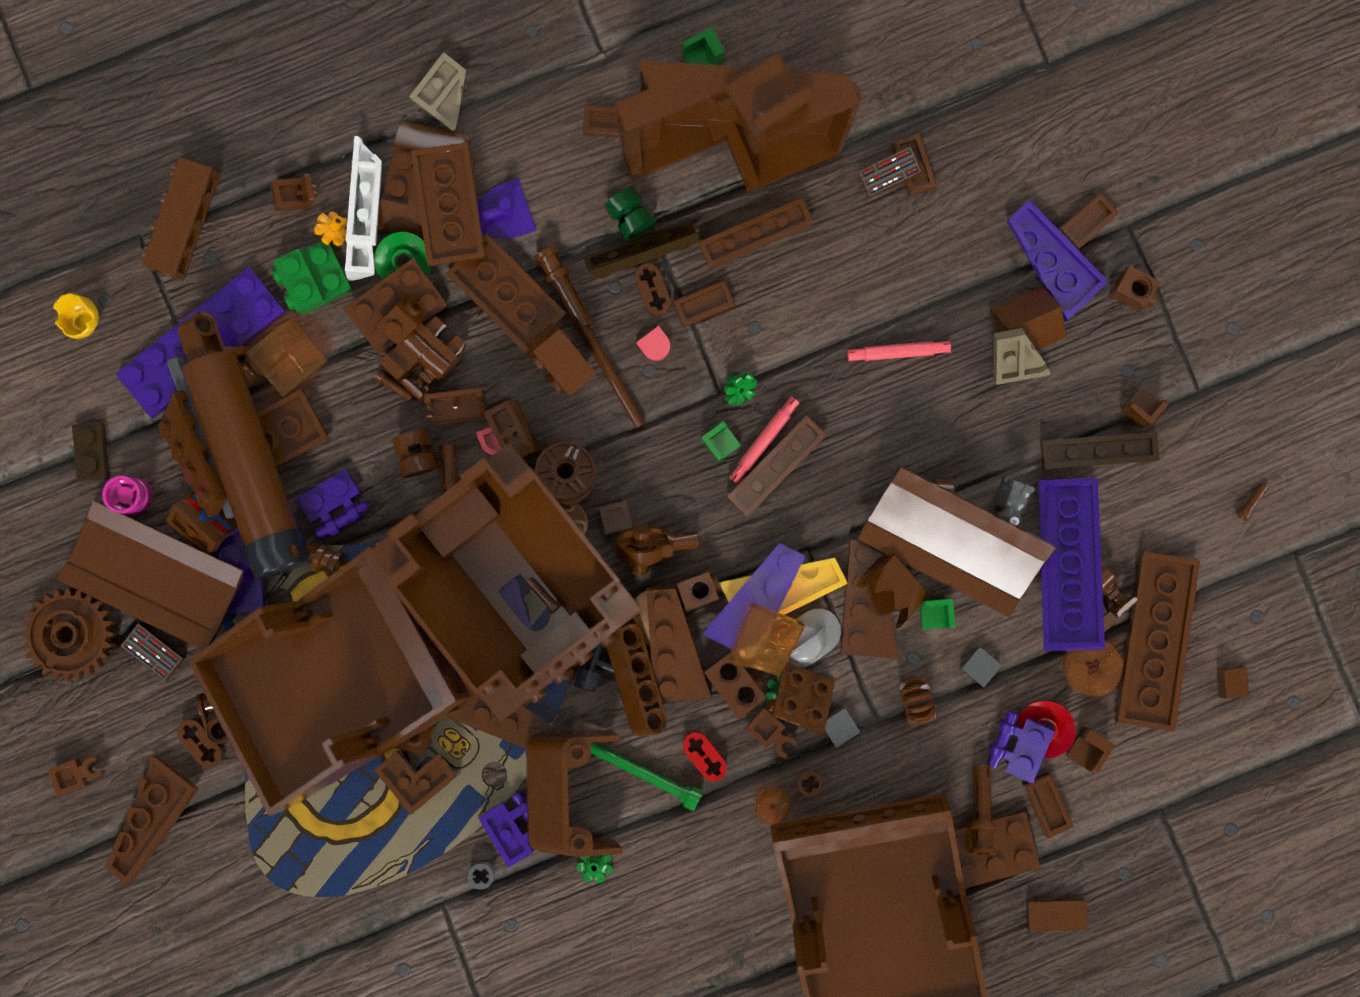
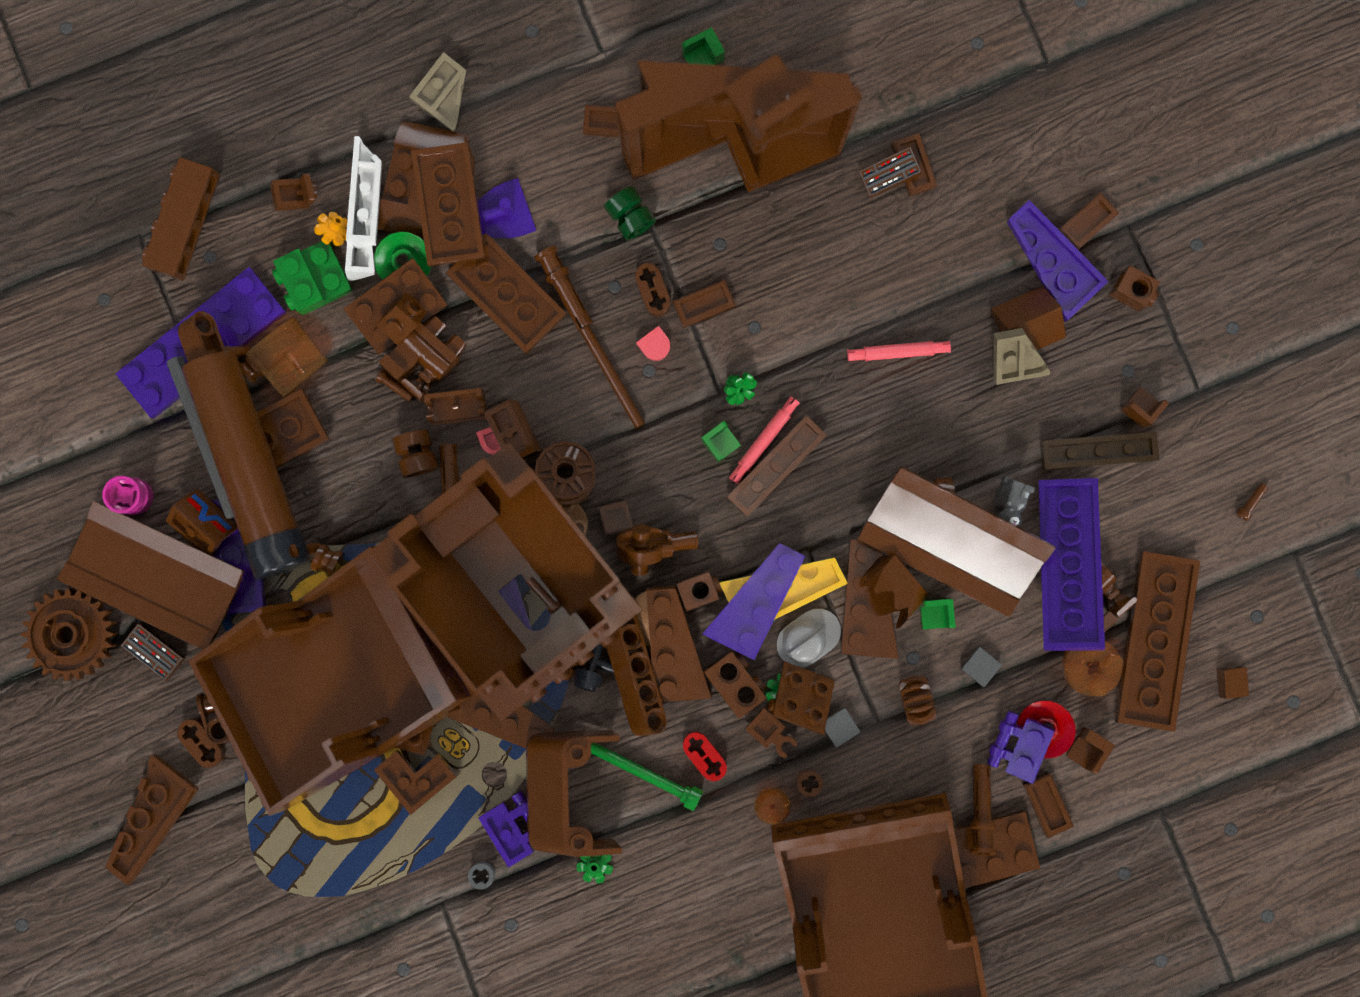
(73, 775): reddish brown plate -> none
(76, 315): yellow hair -> none
(90, 451): dark brown plate -> none
(191, 454): reddish brown wing -> none
(328, 497): dark purple plate -> none
(560, 358): reddish brown brick -> none
(641, 249): dark brown plate -> none
(755, 233): reddish brown plate -> none
(765, 640): clear orange plate -> none
(1056, 915): reddish brown tile -> none

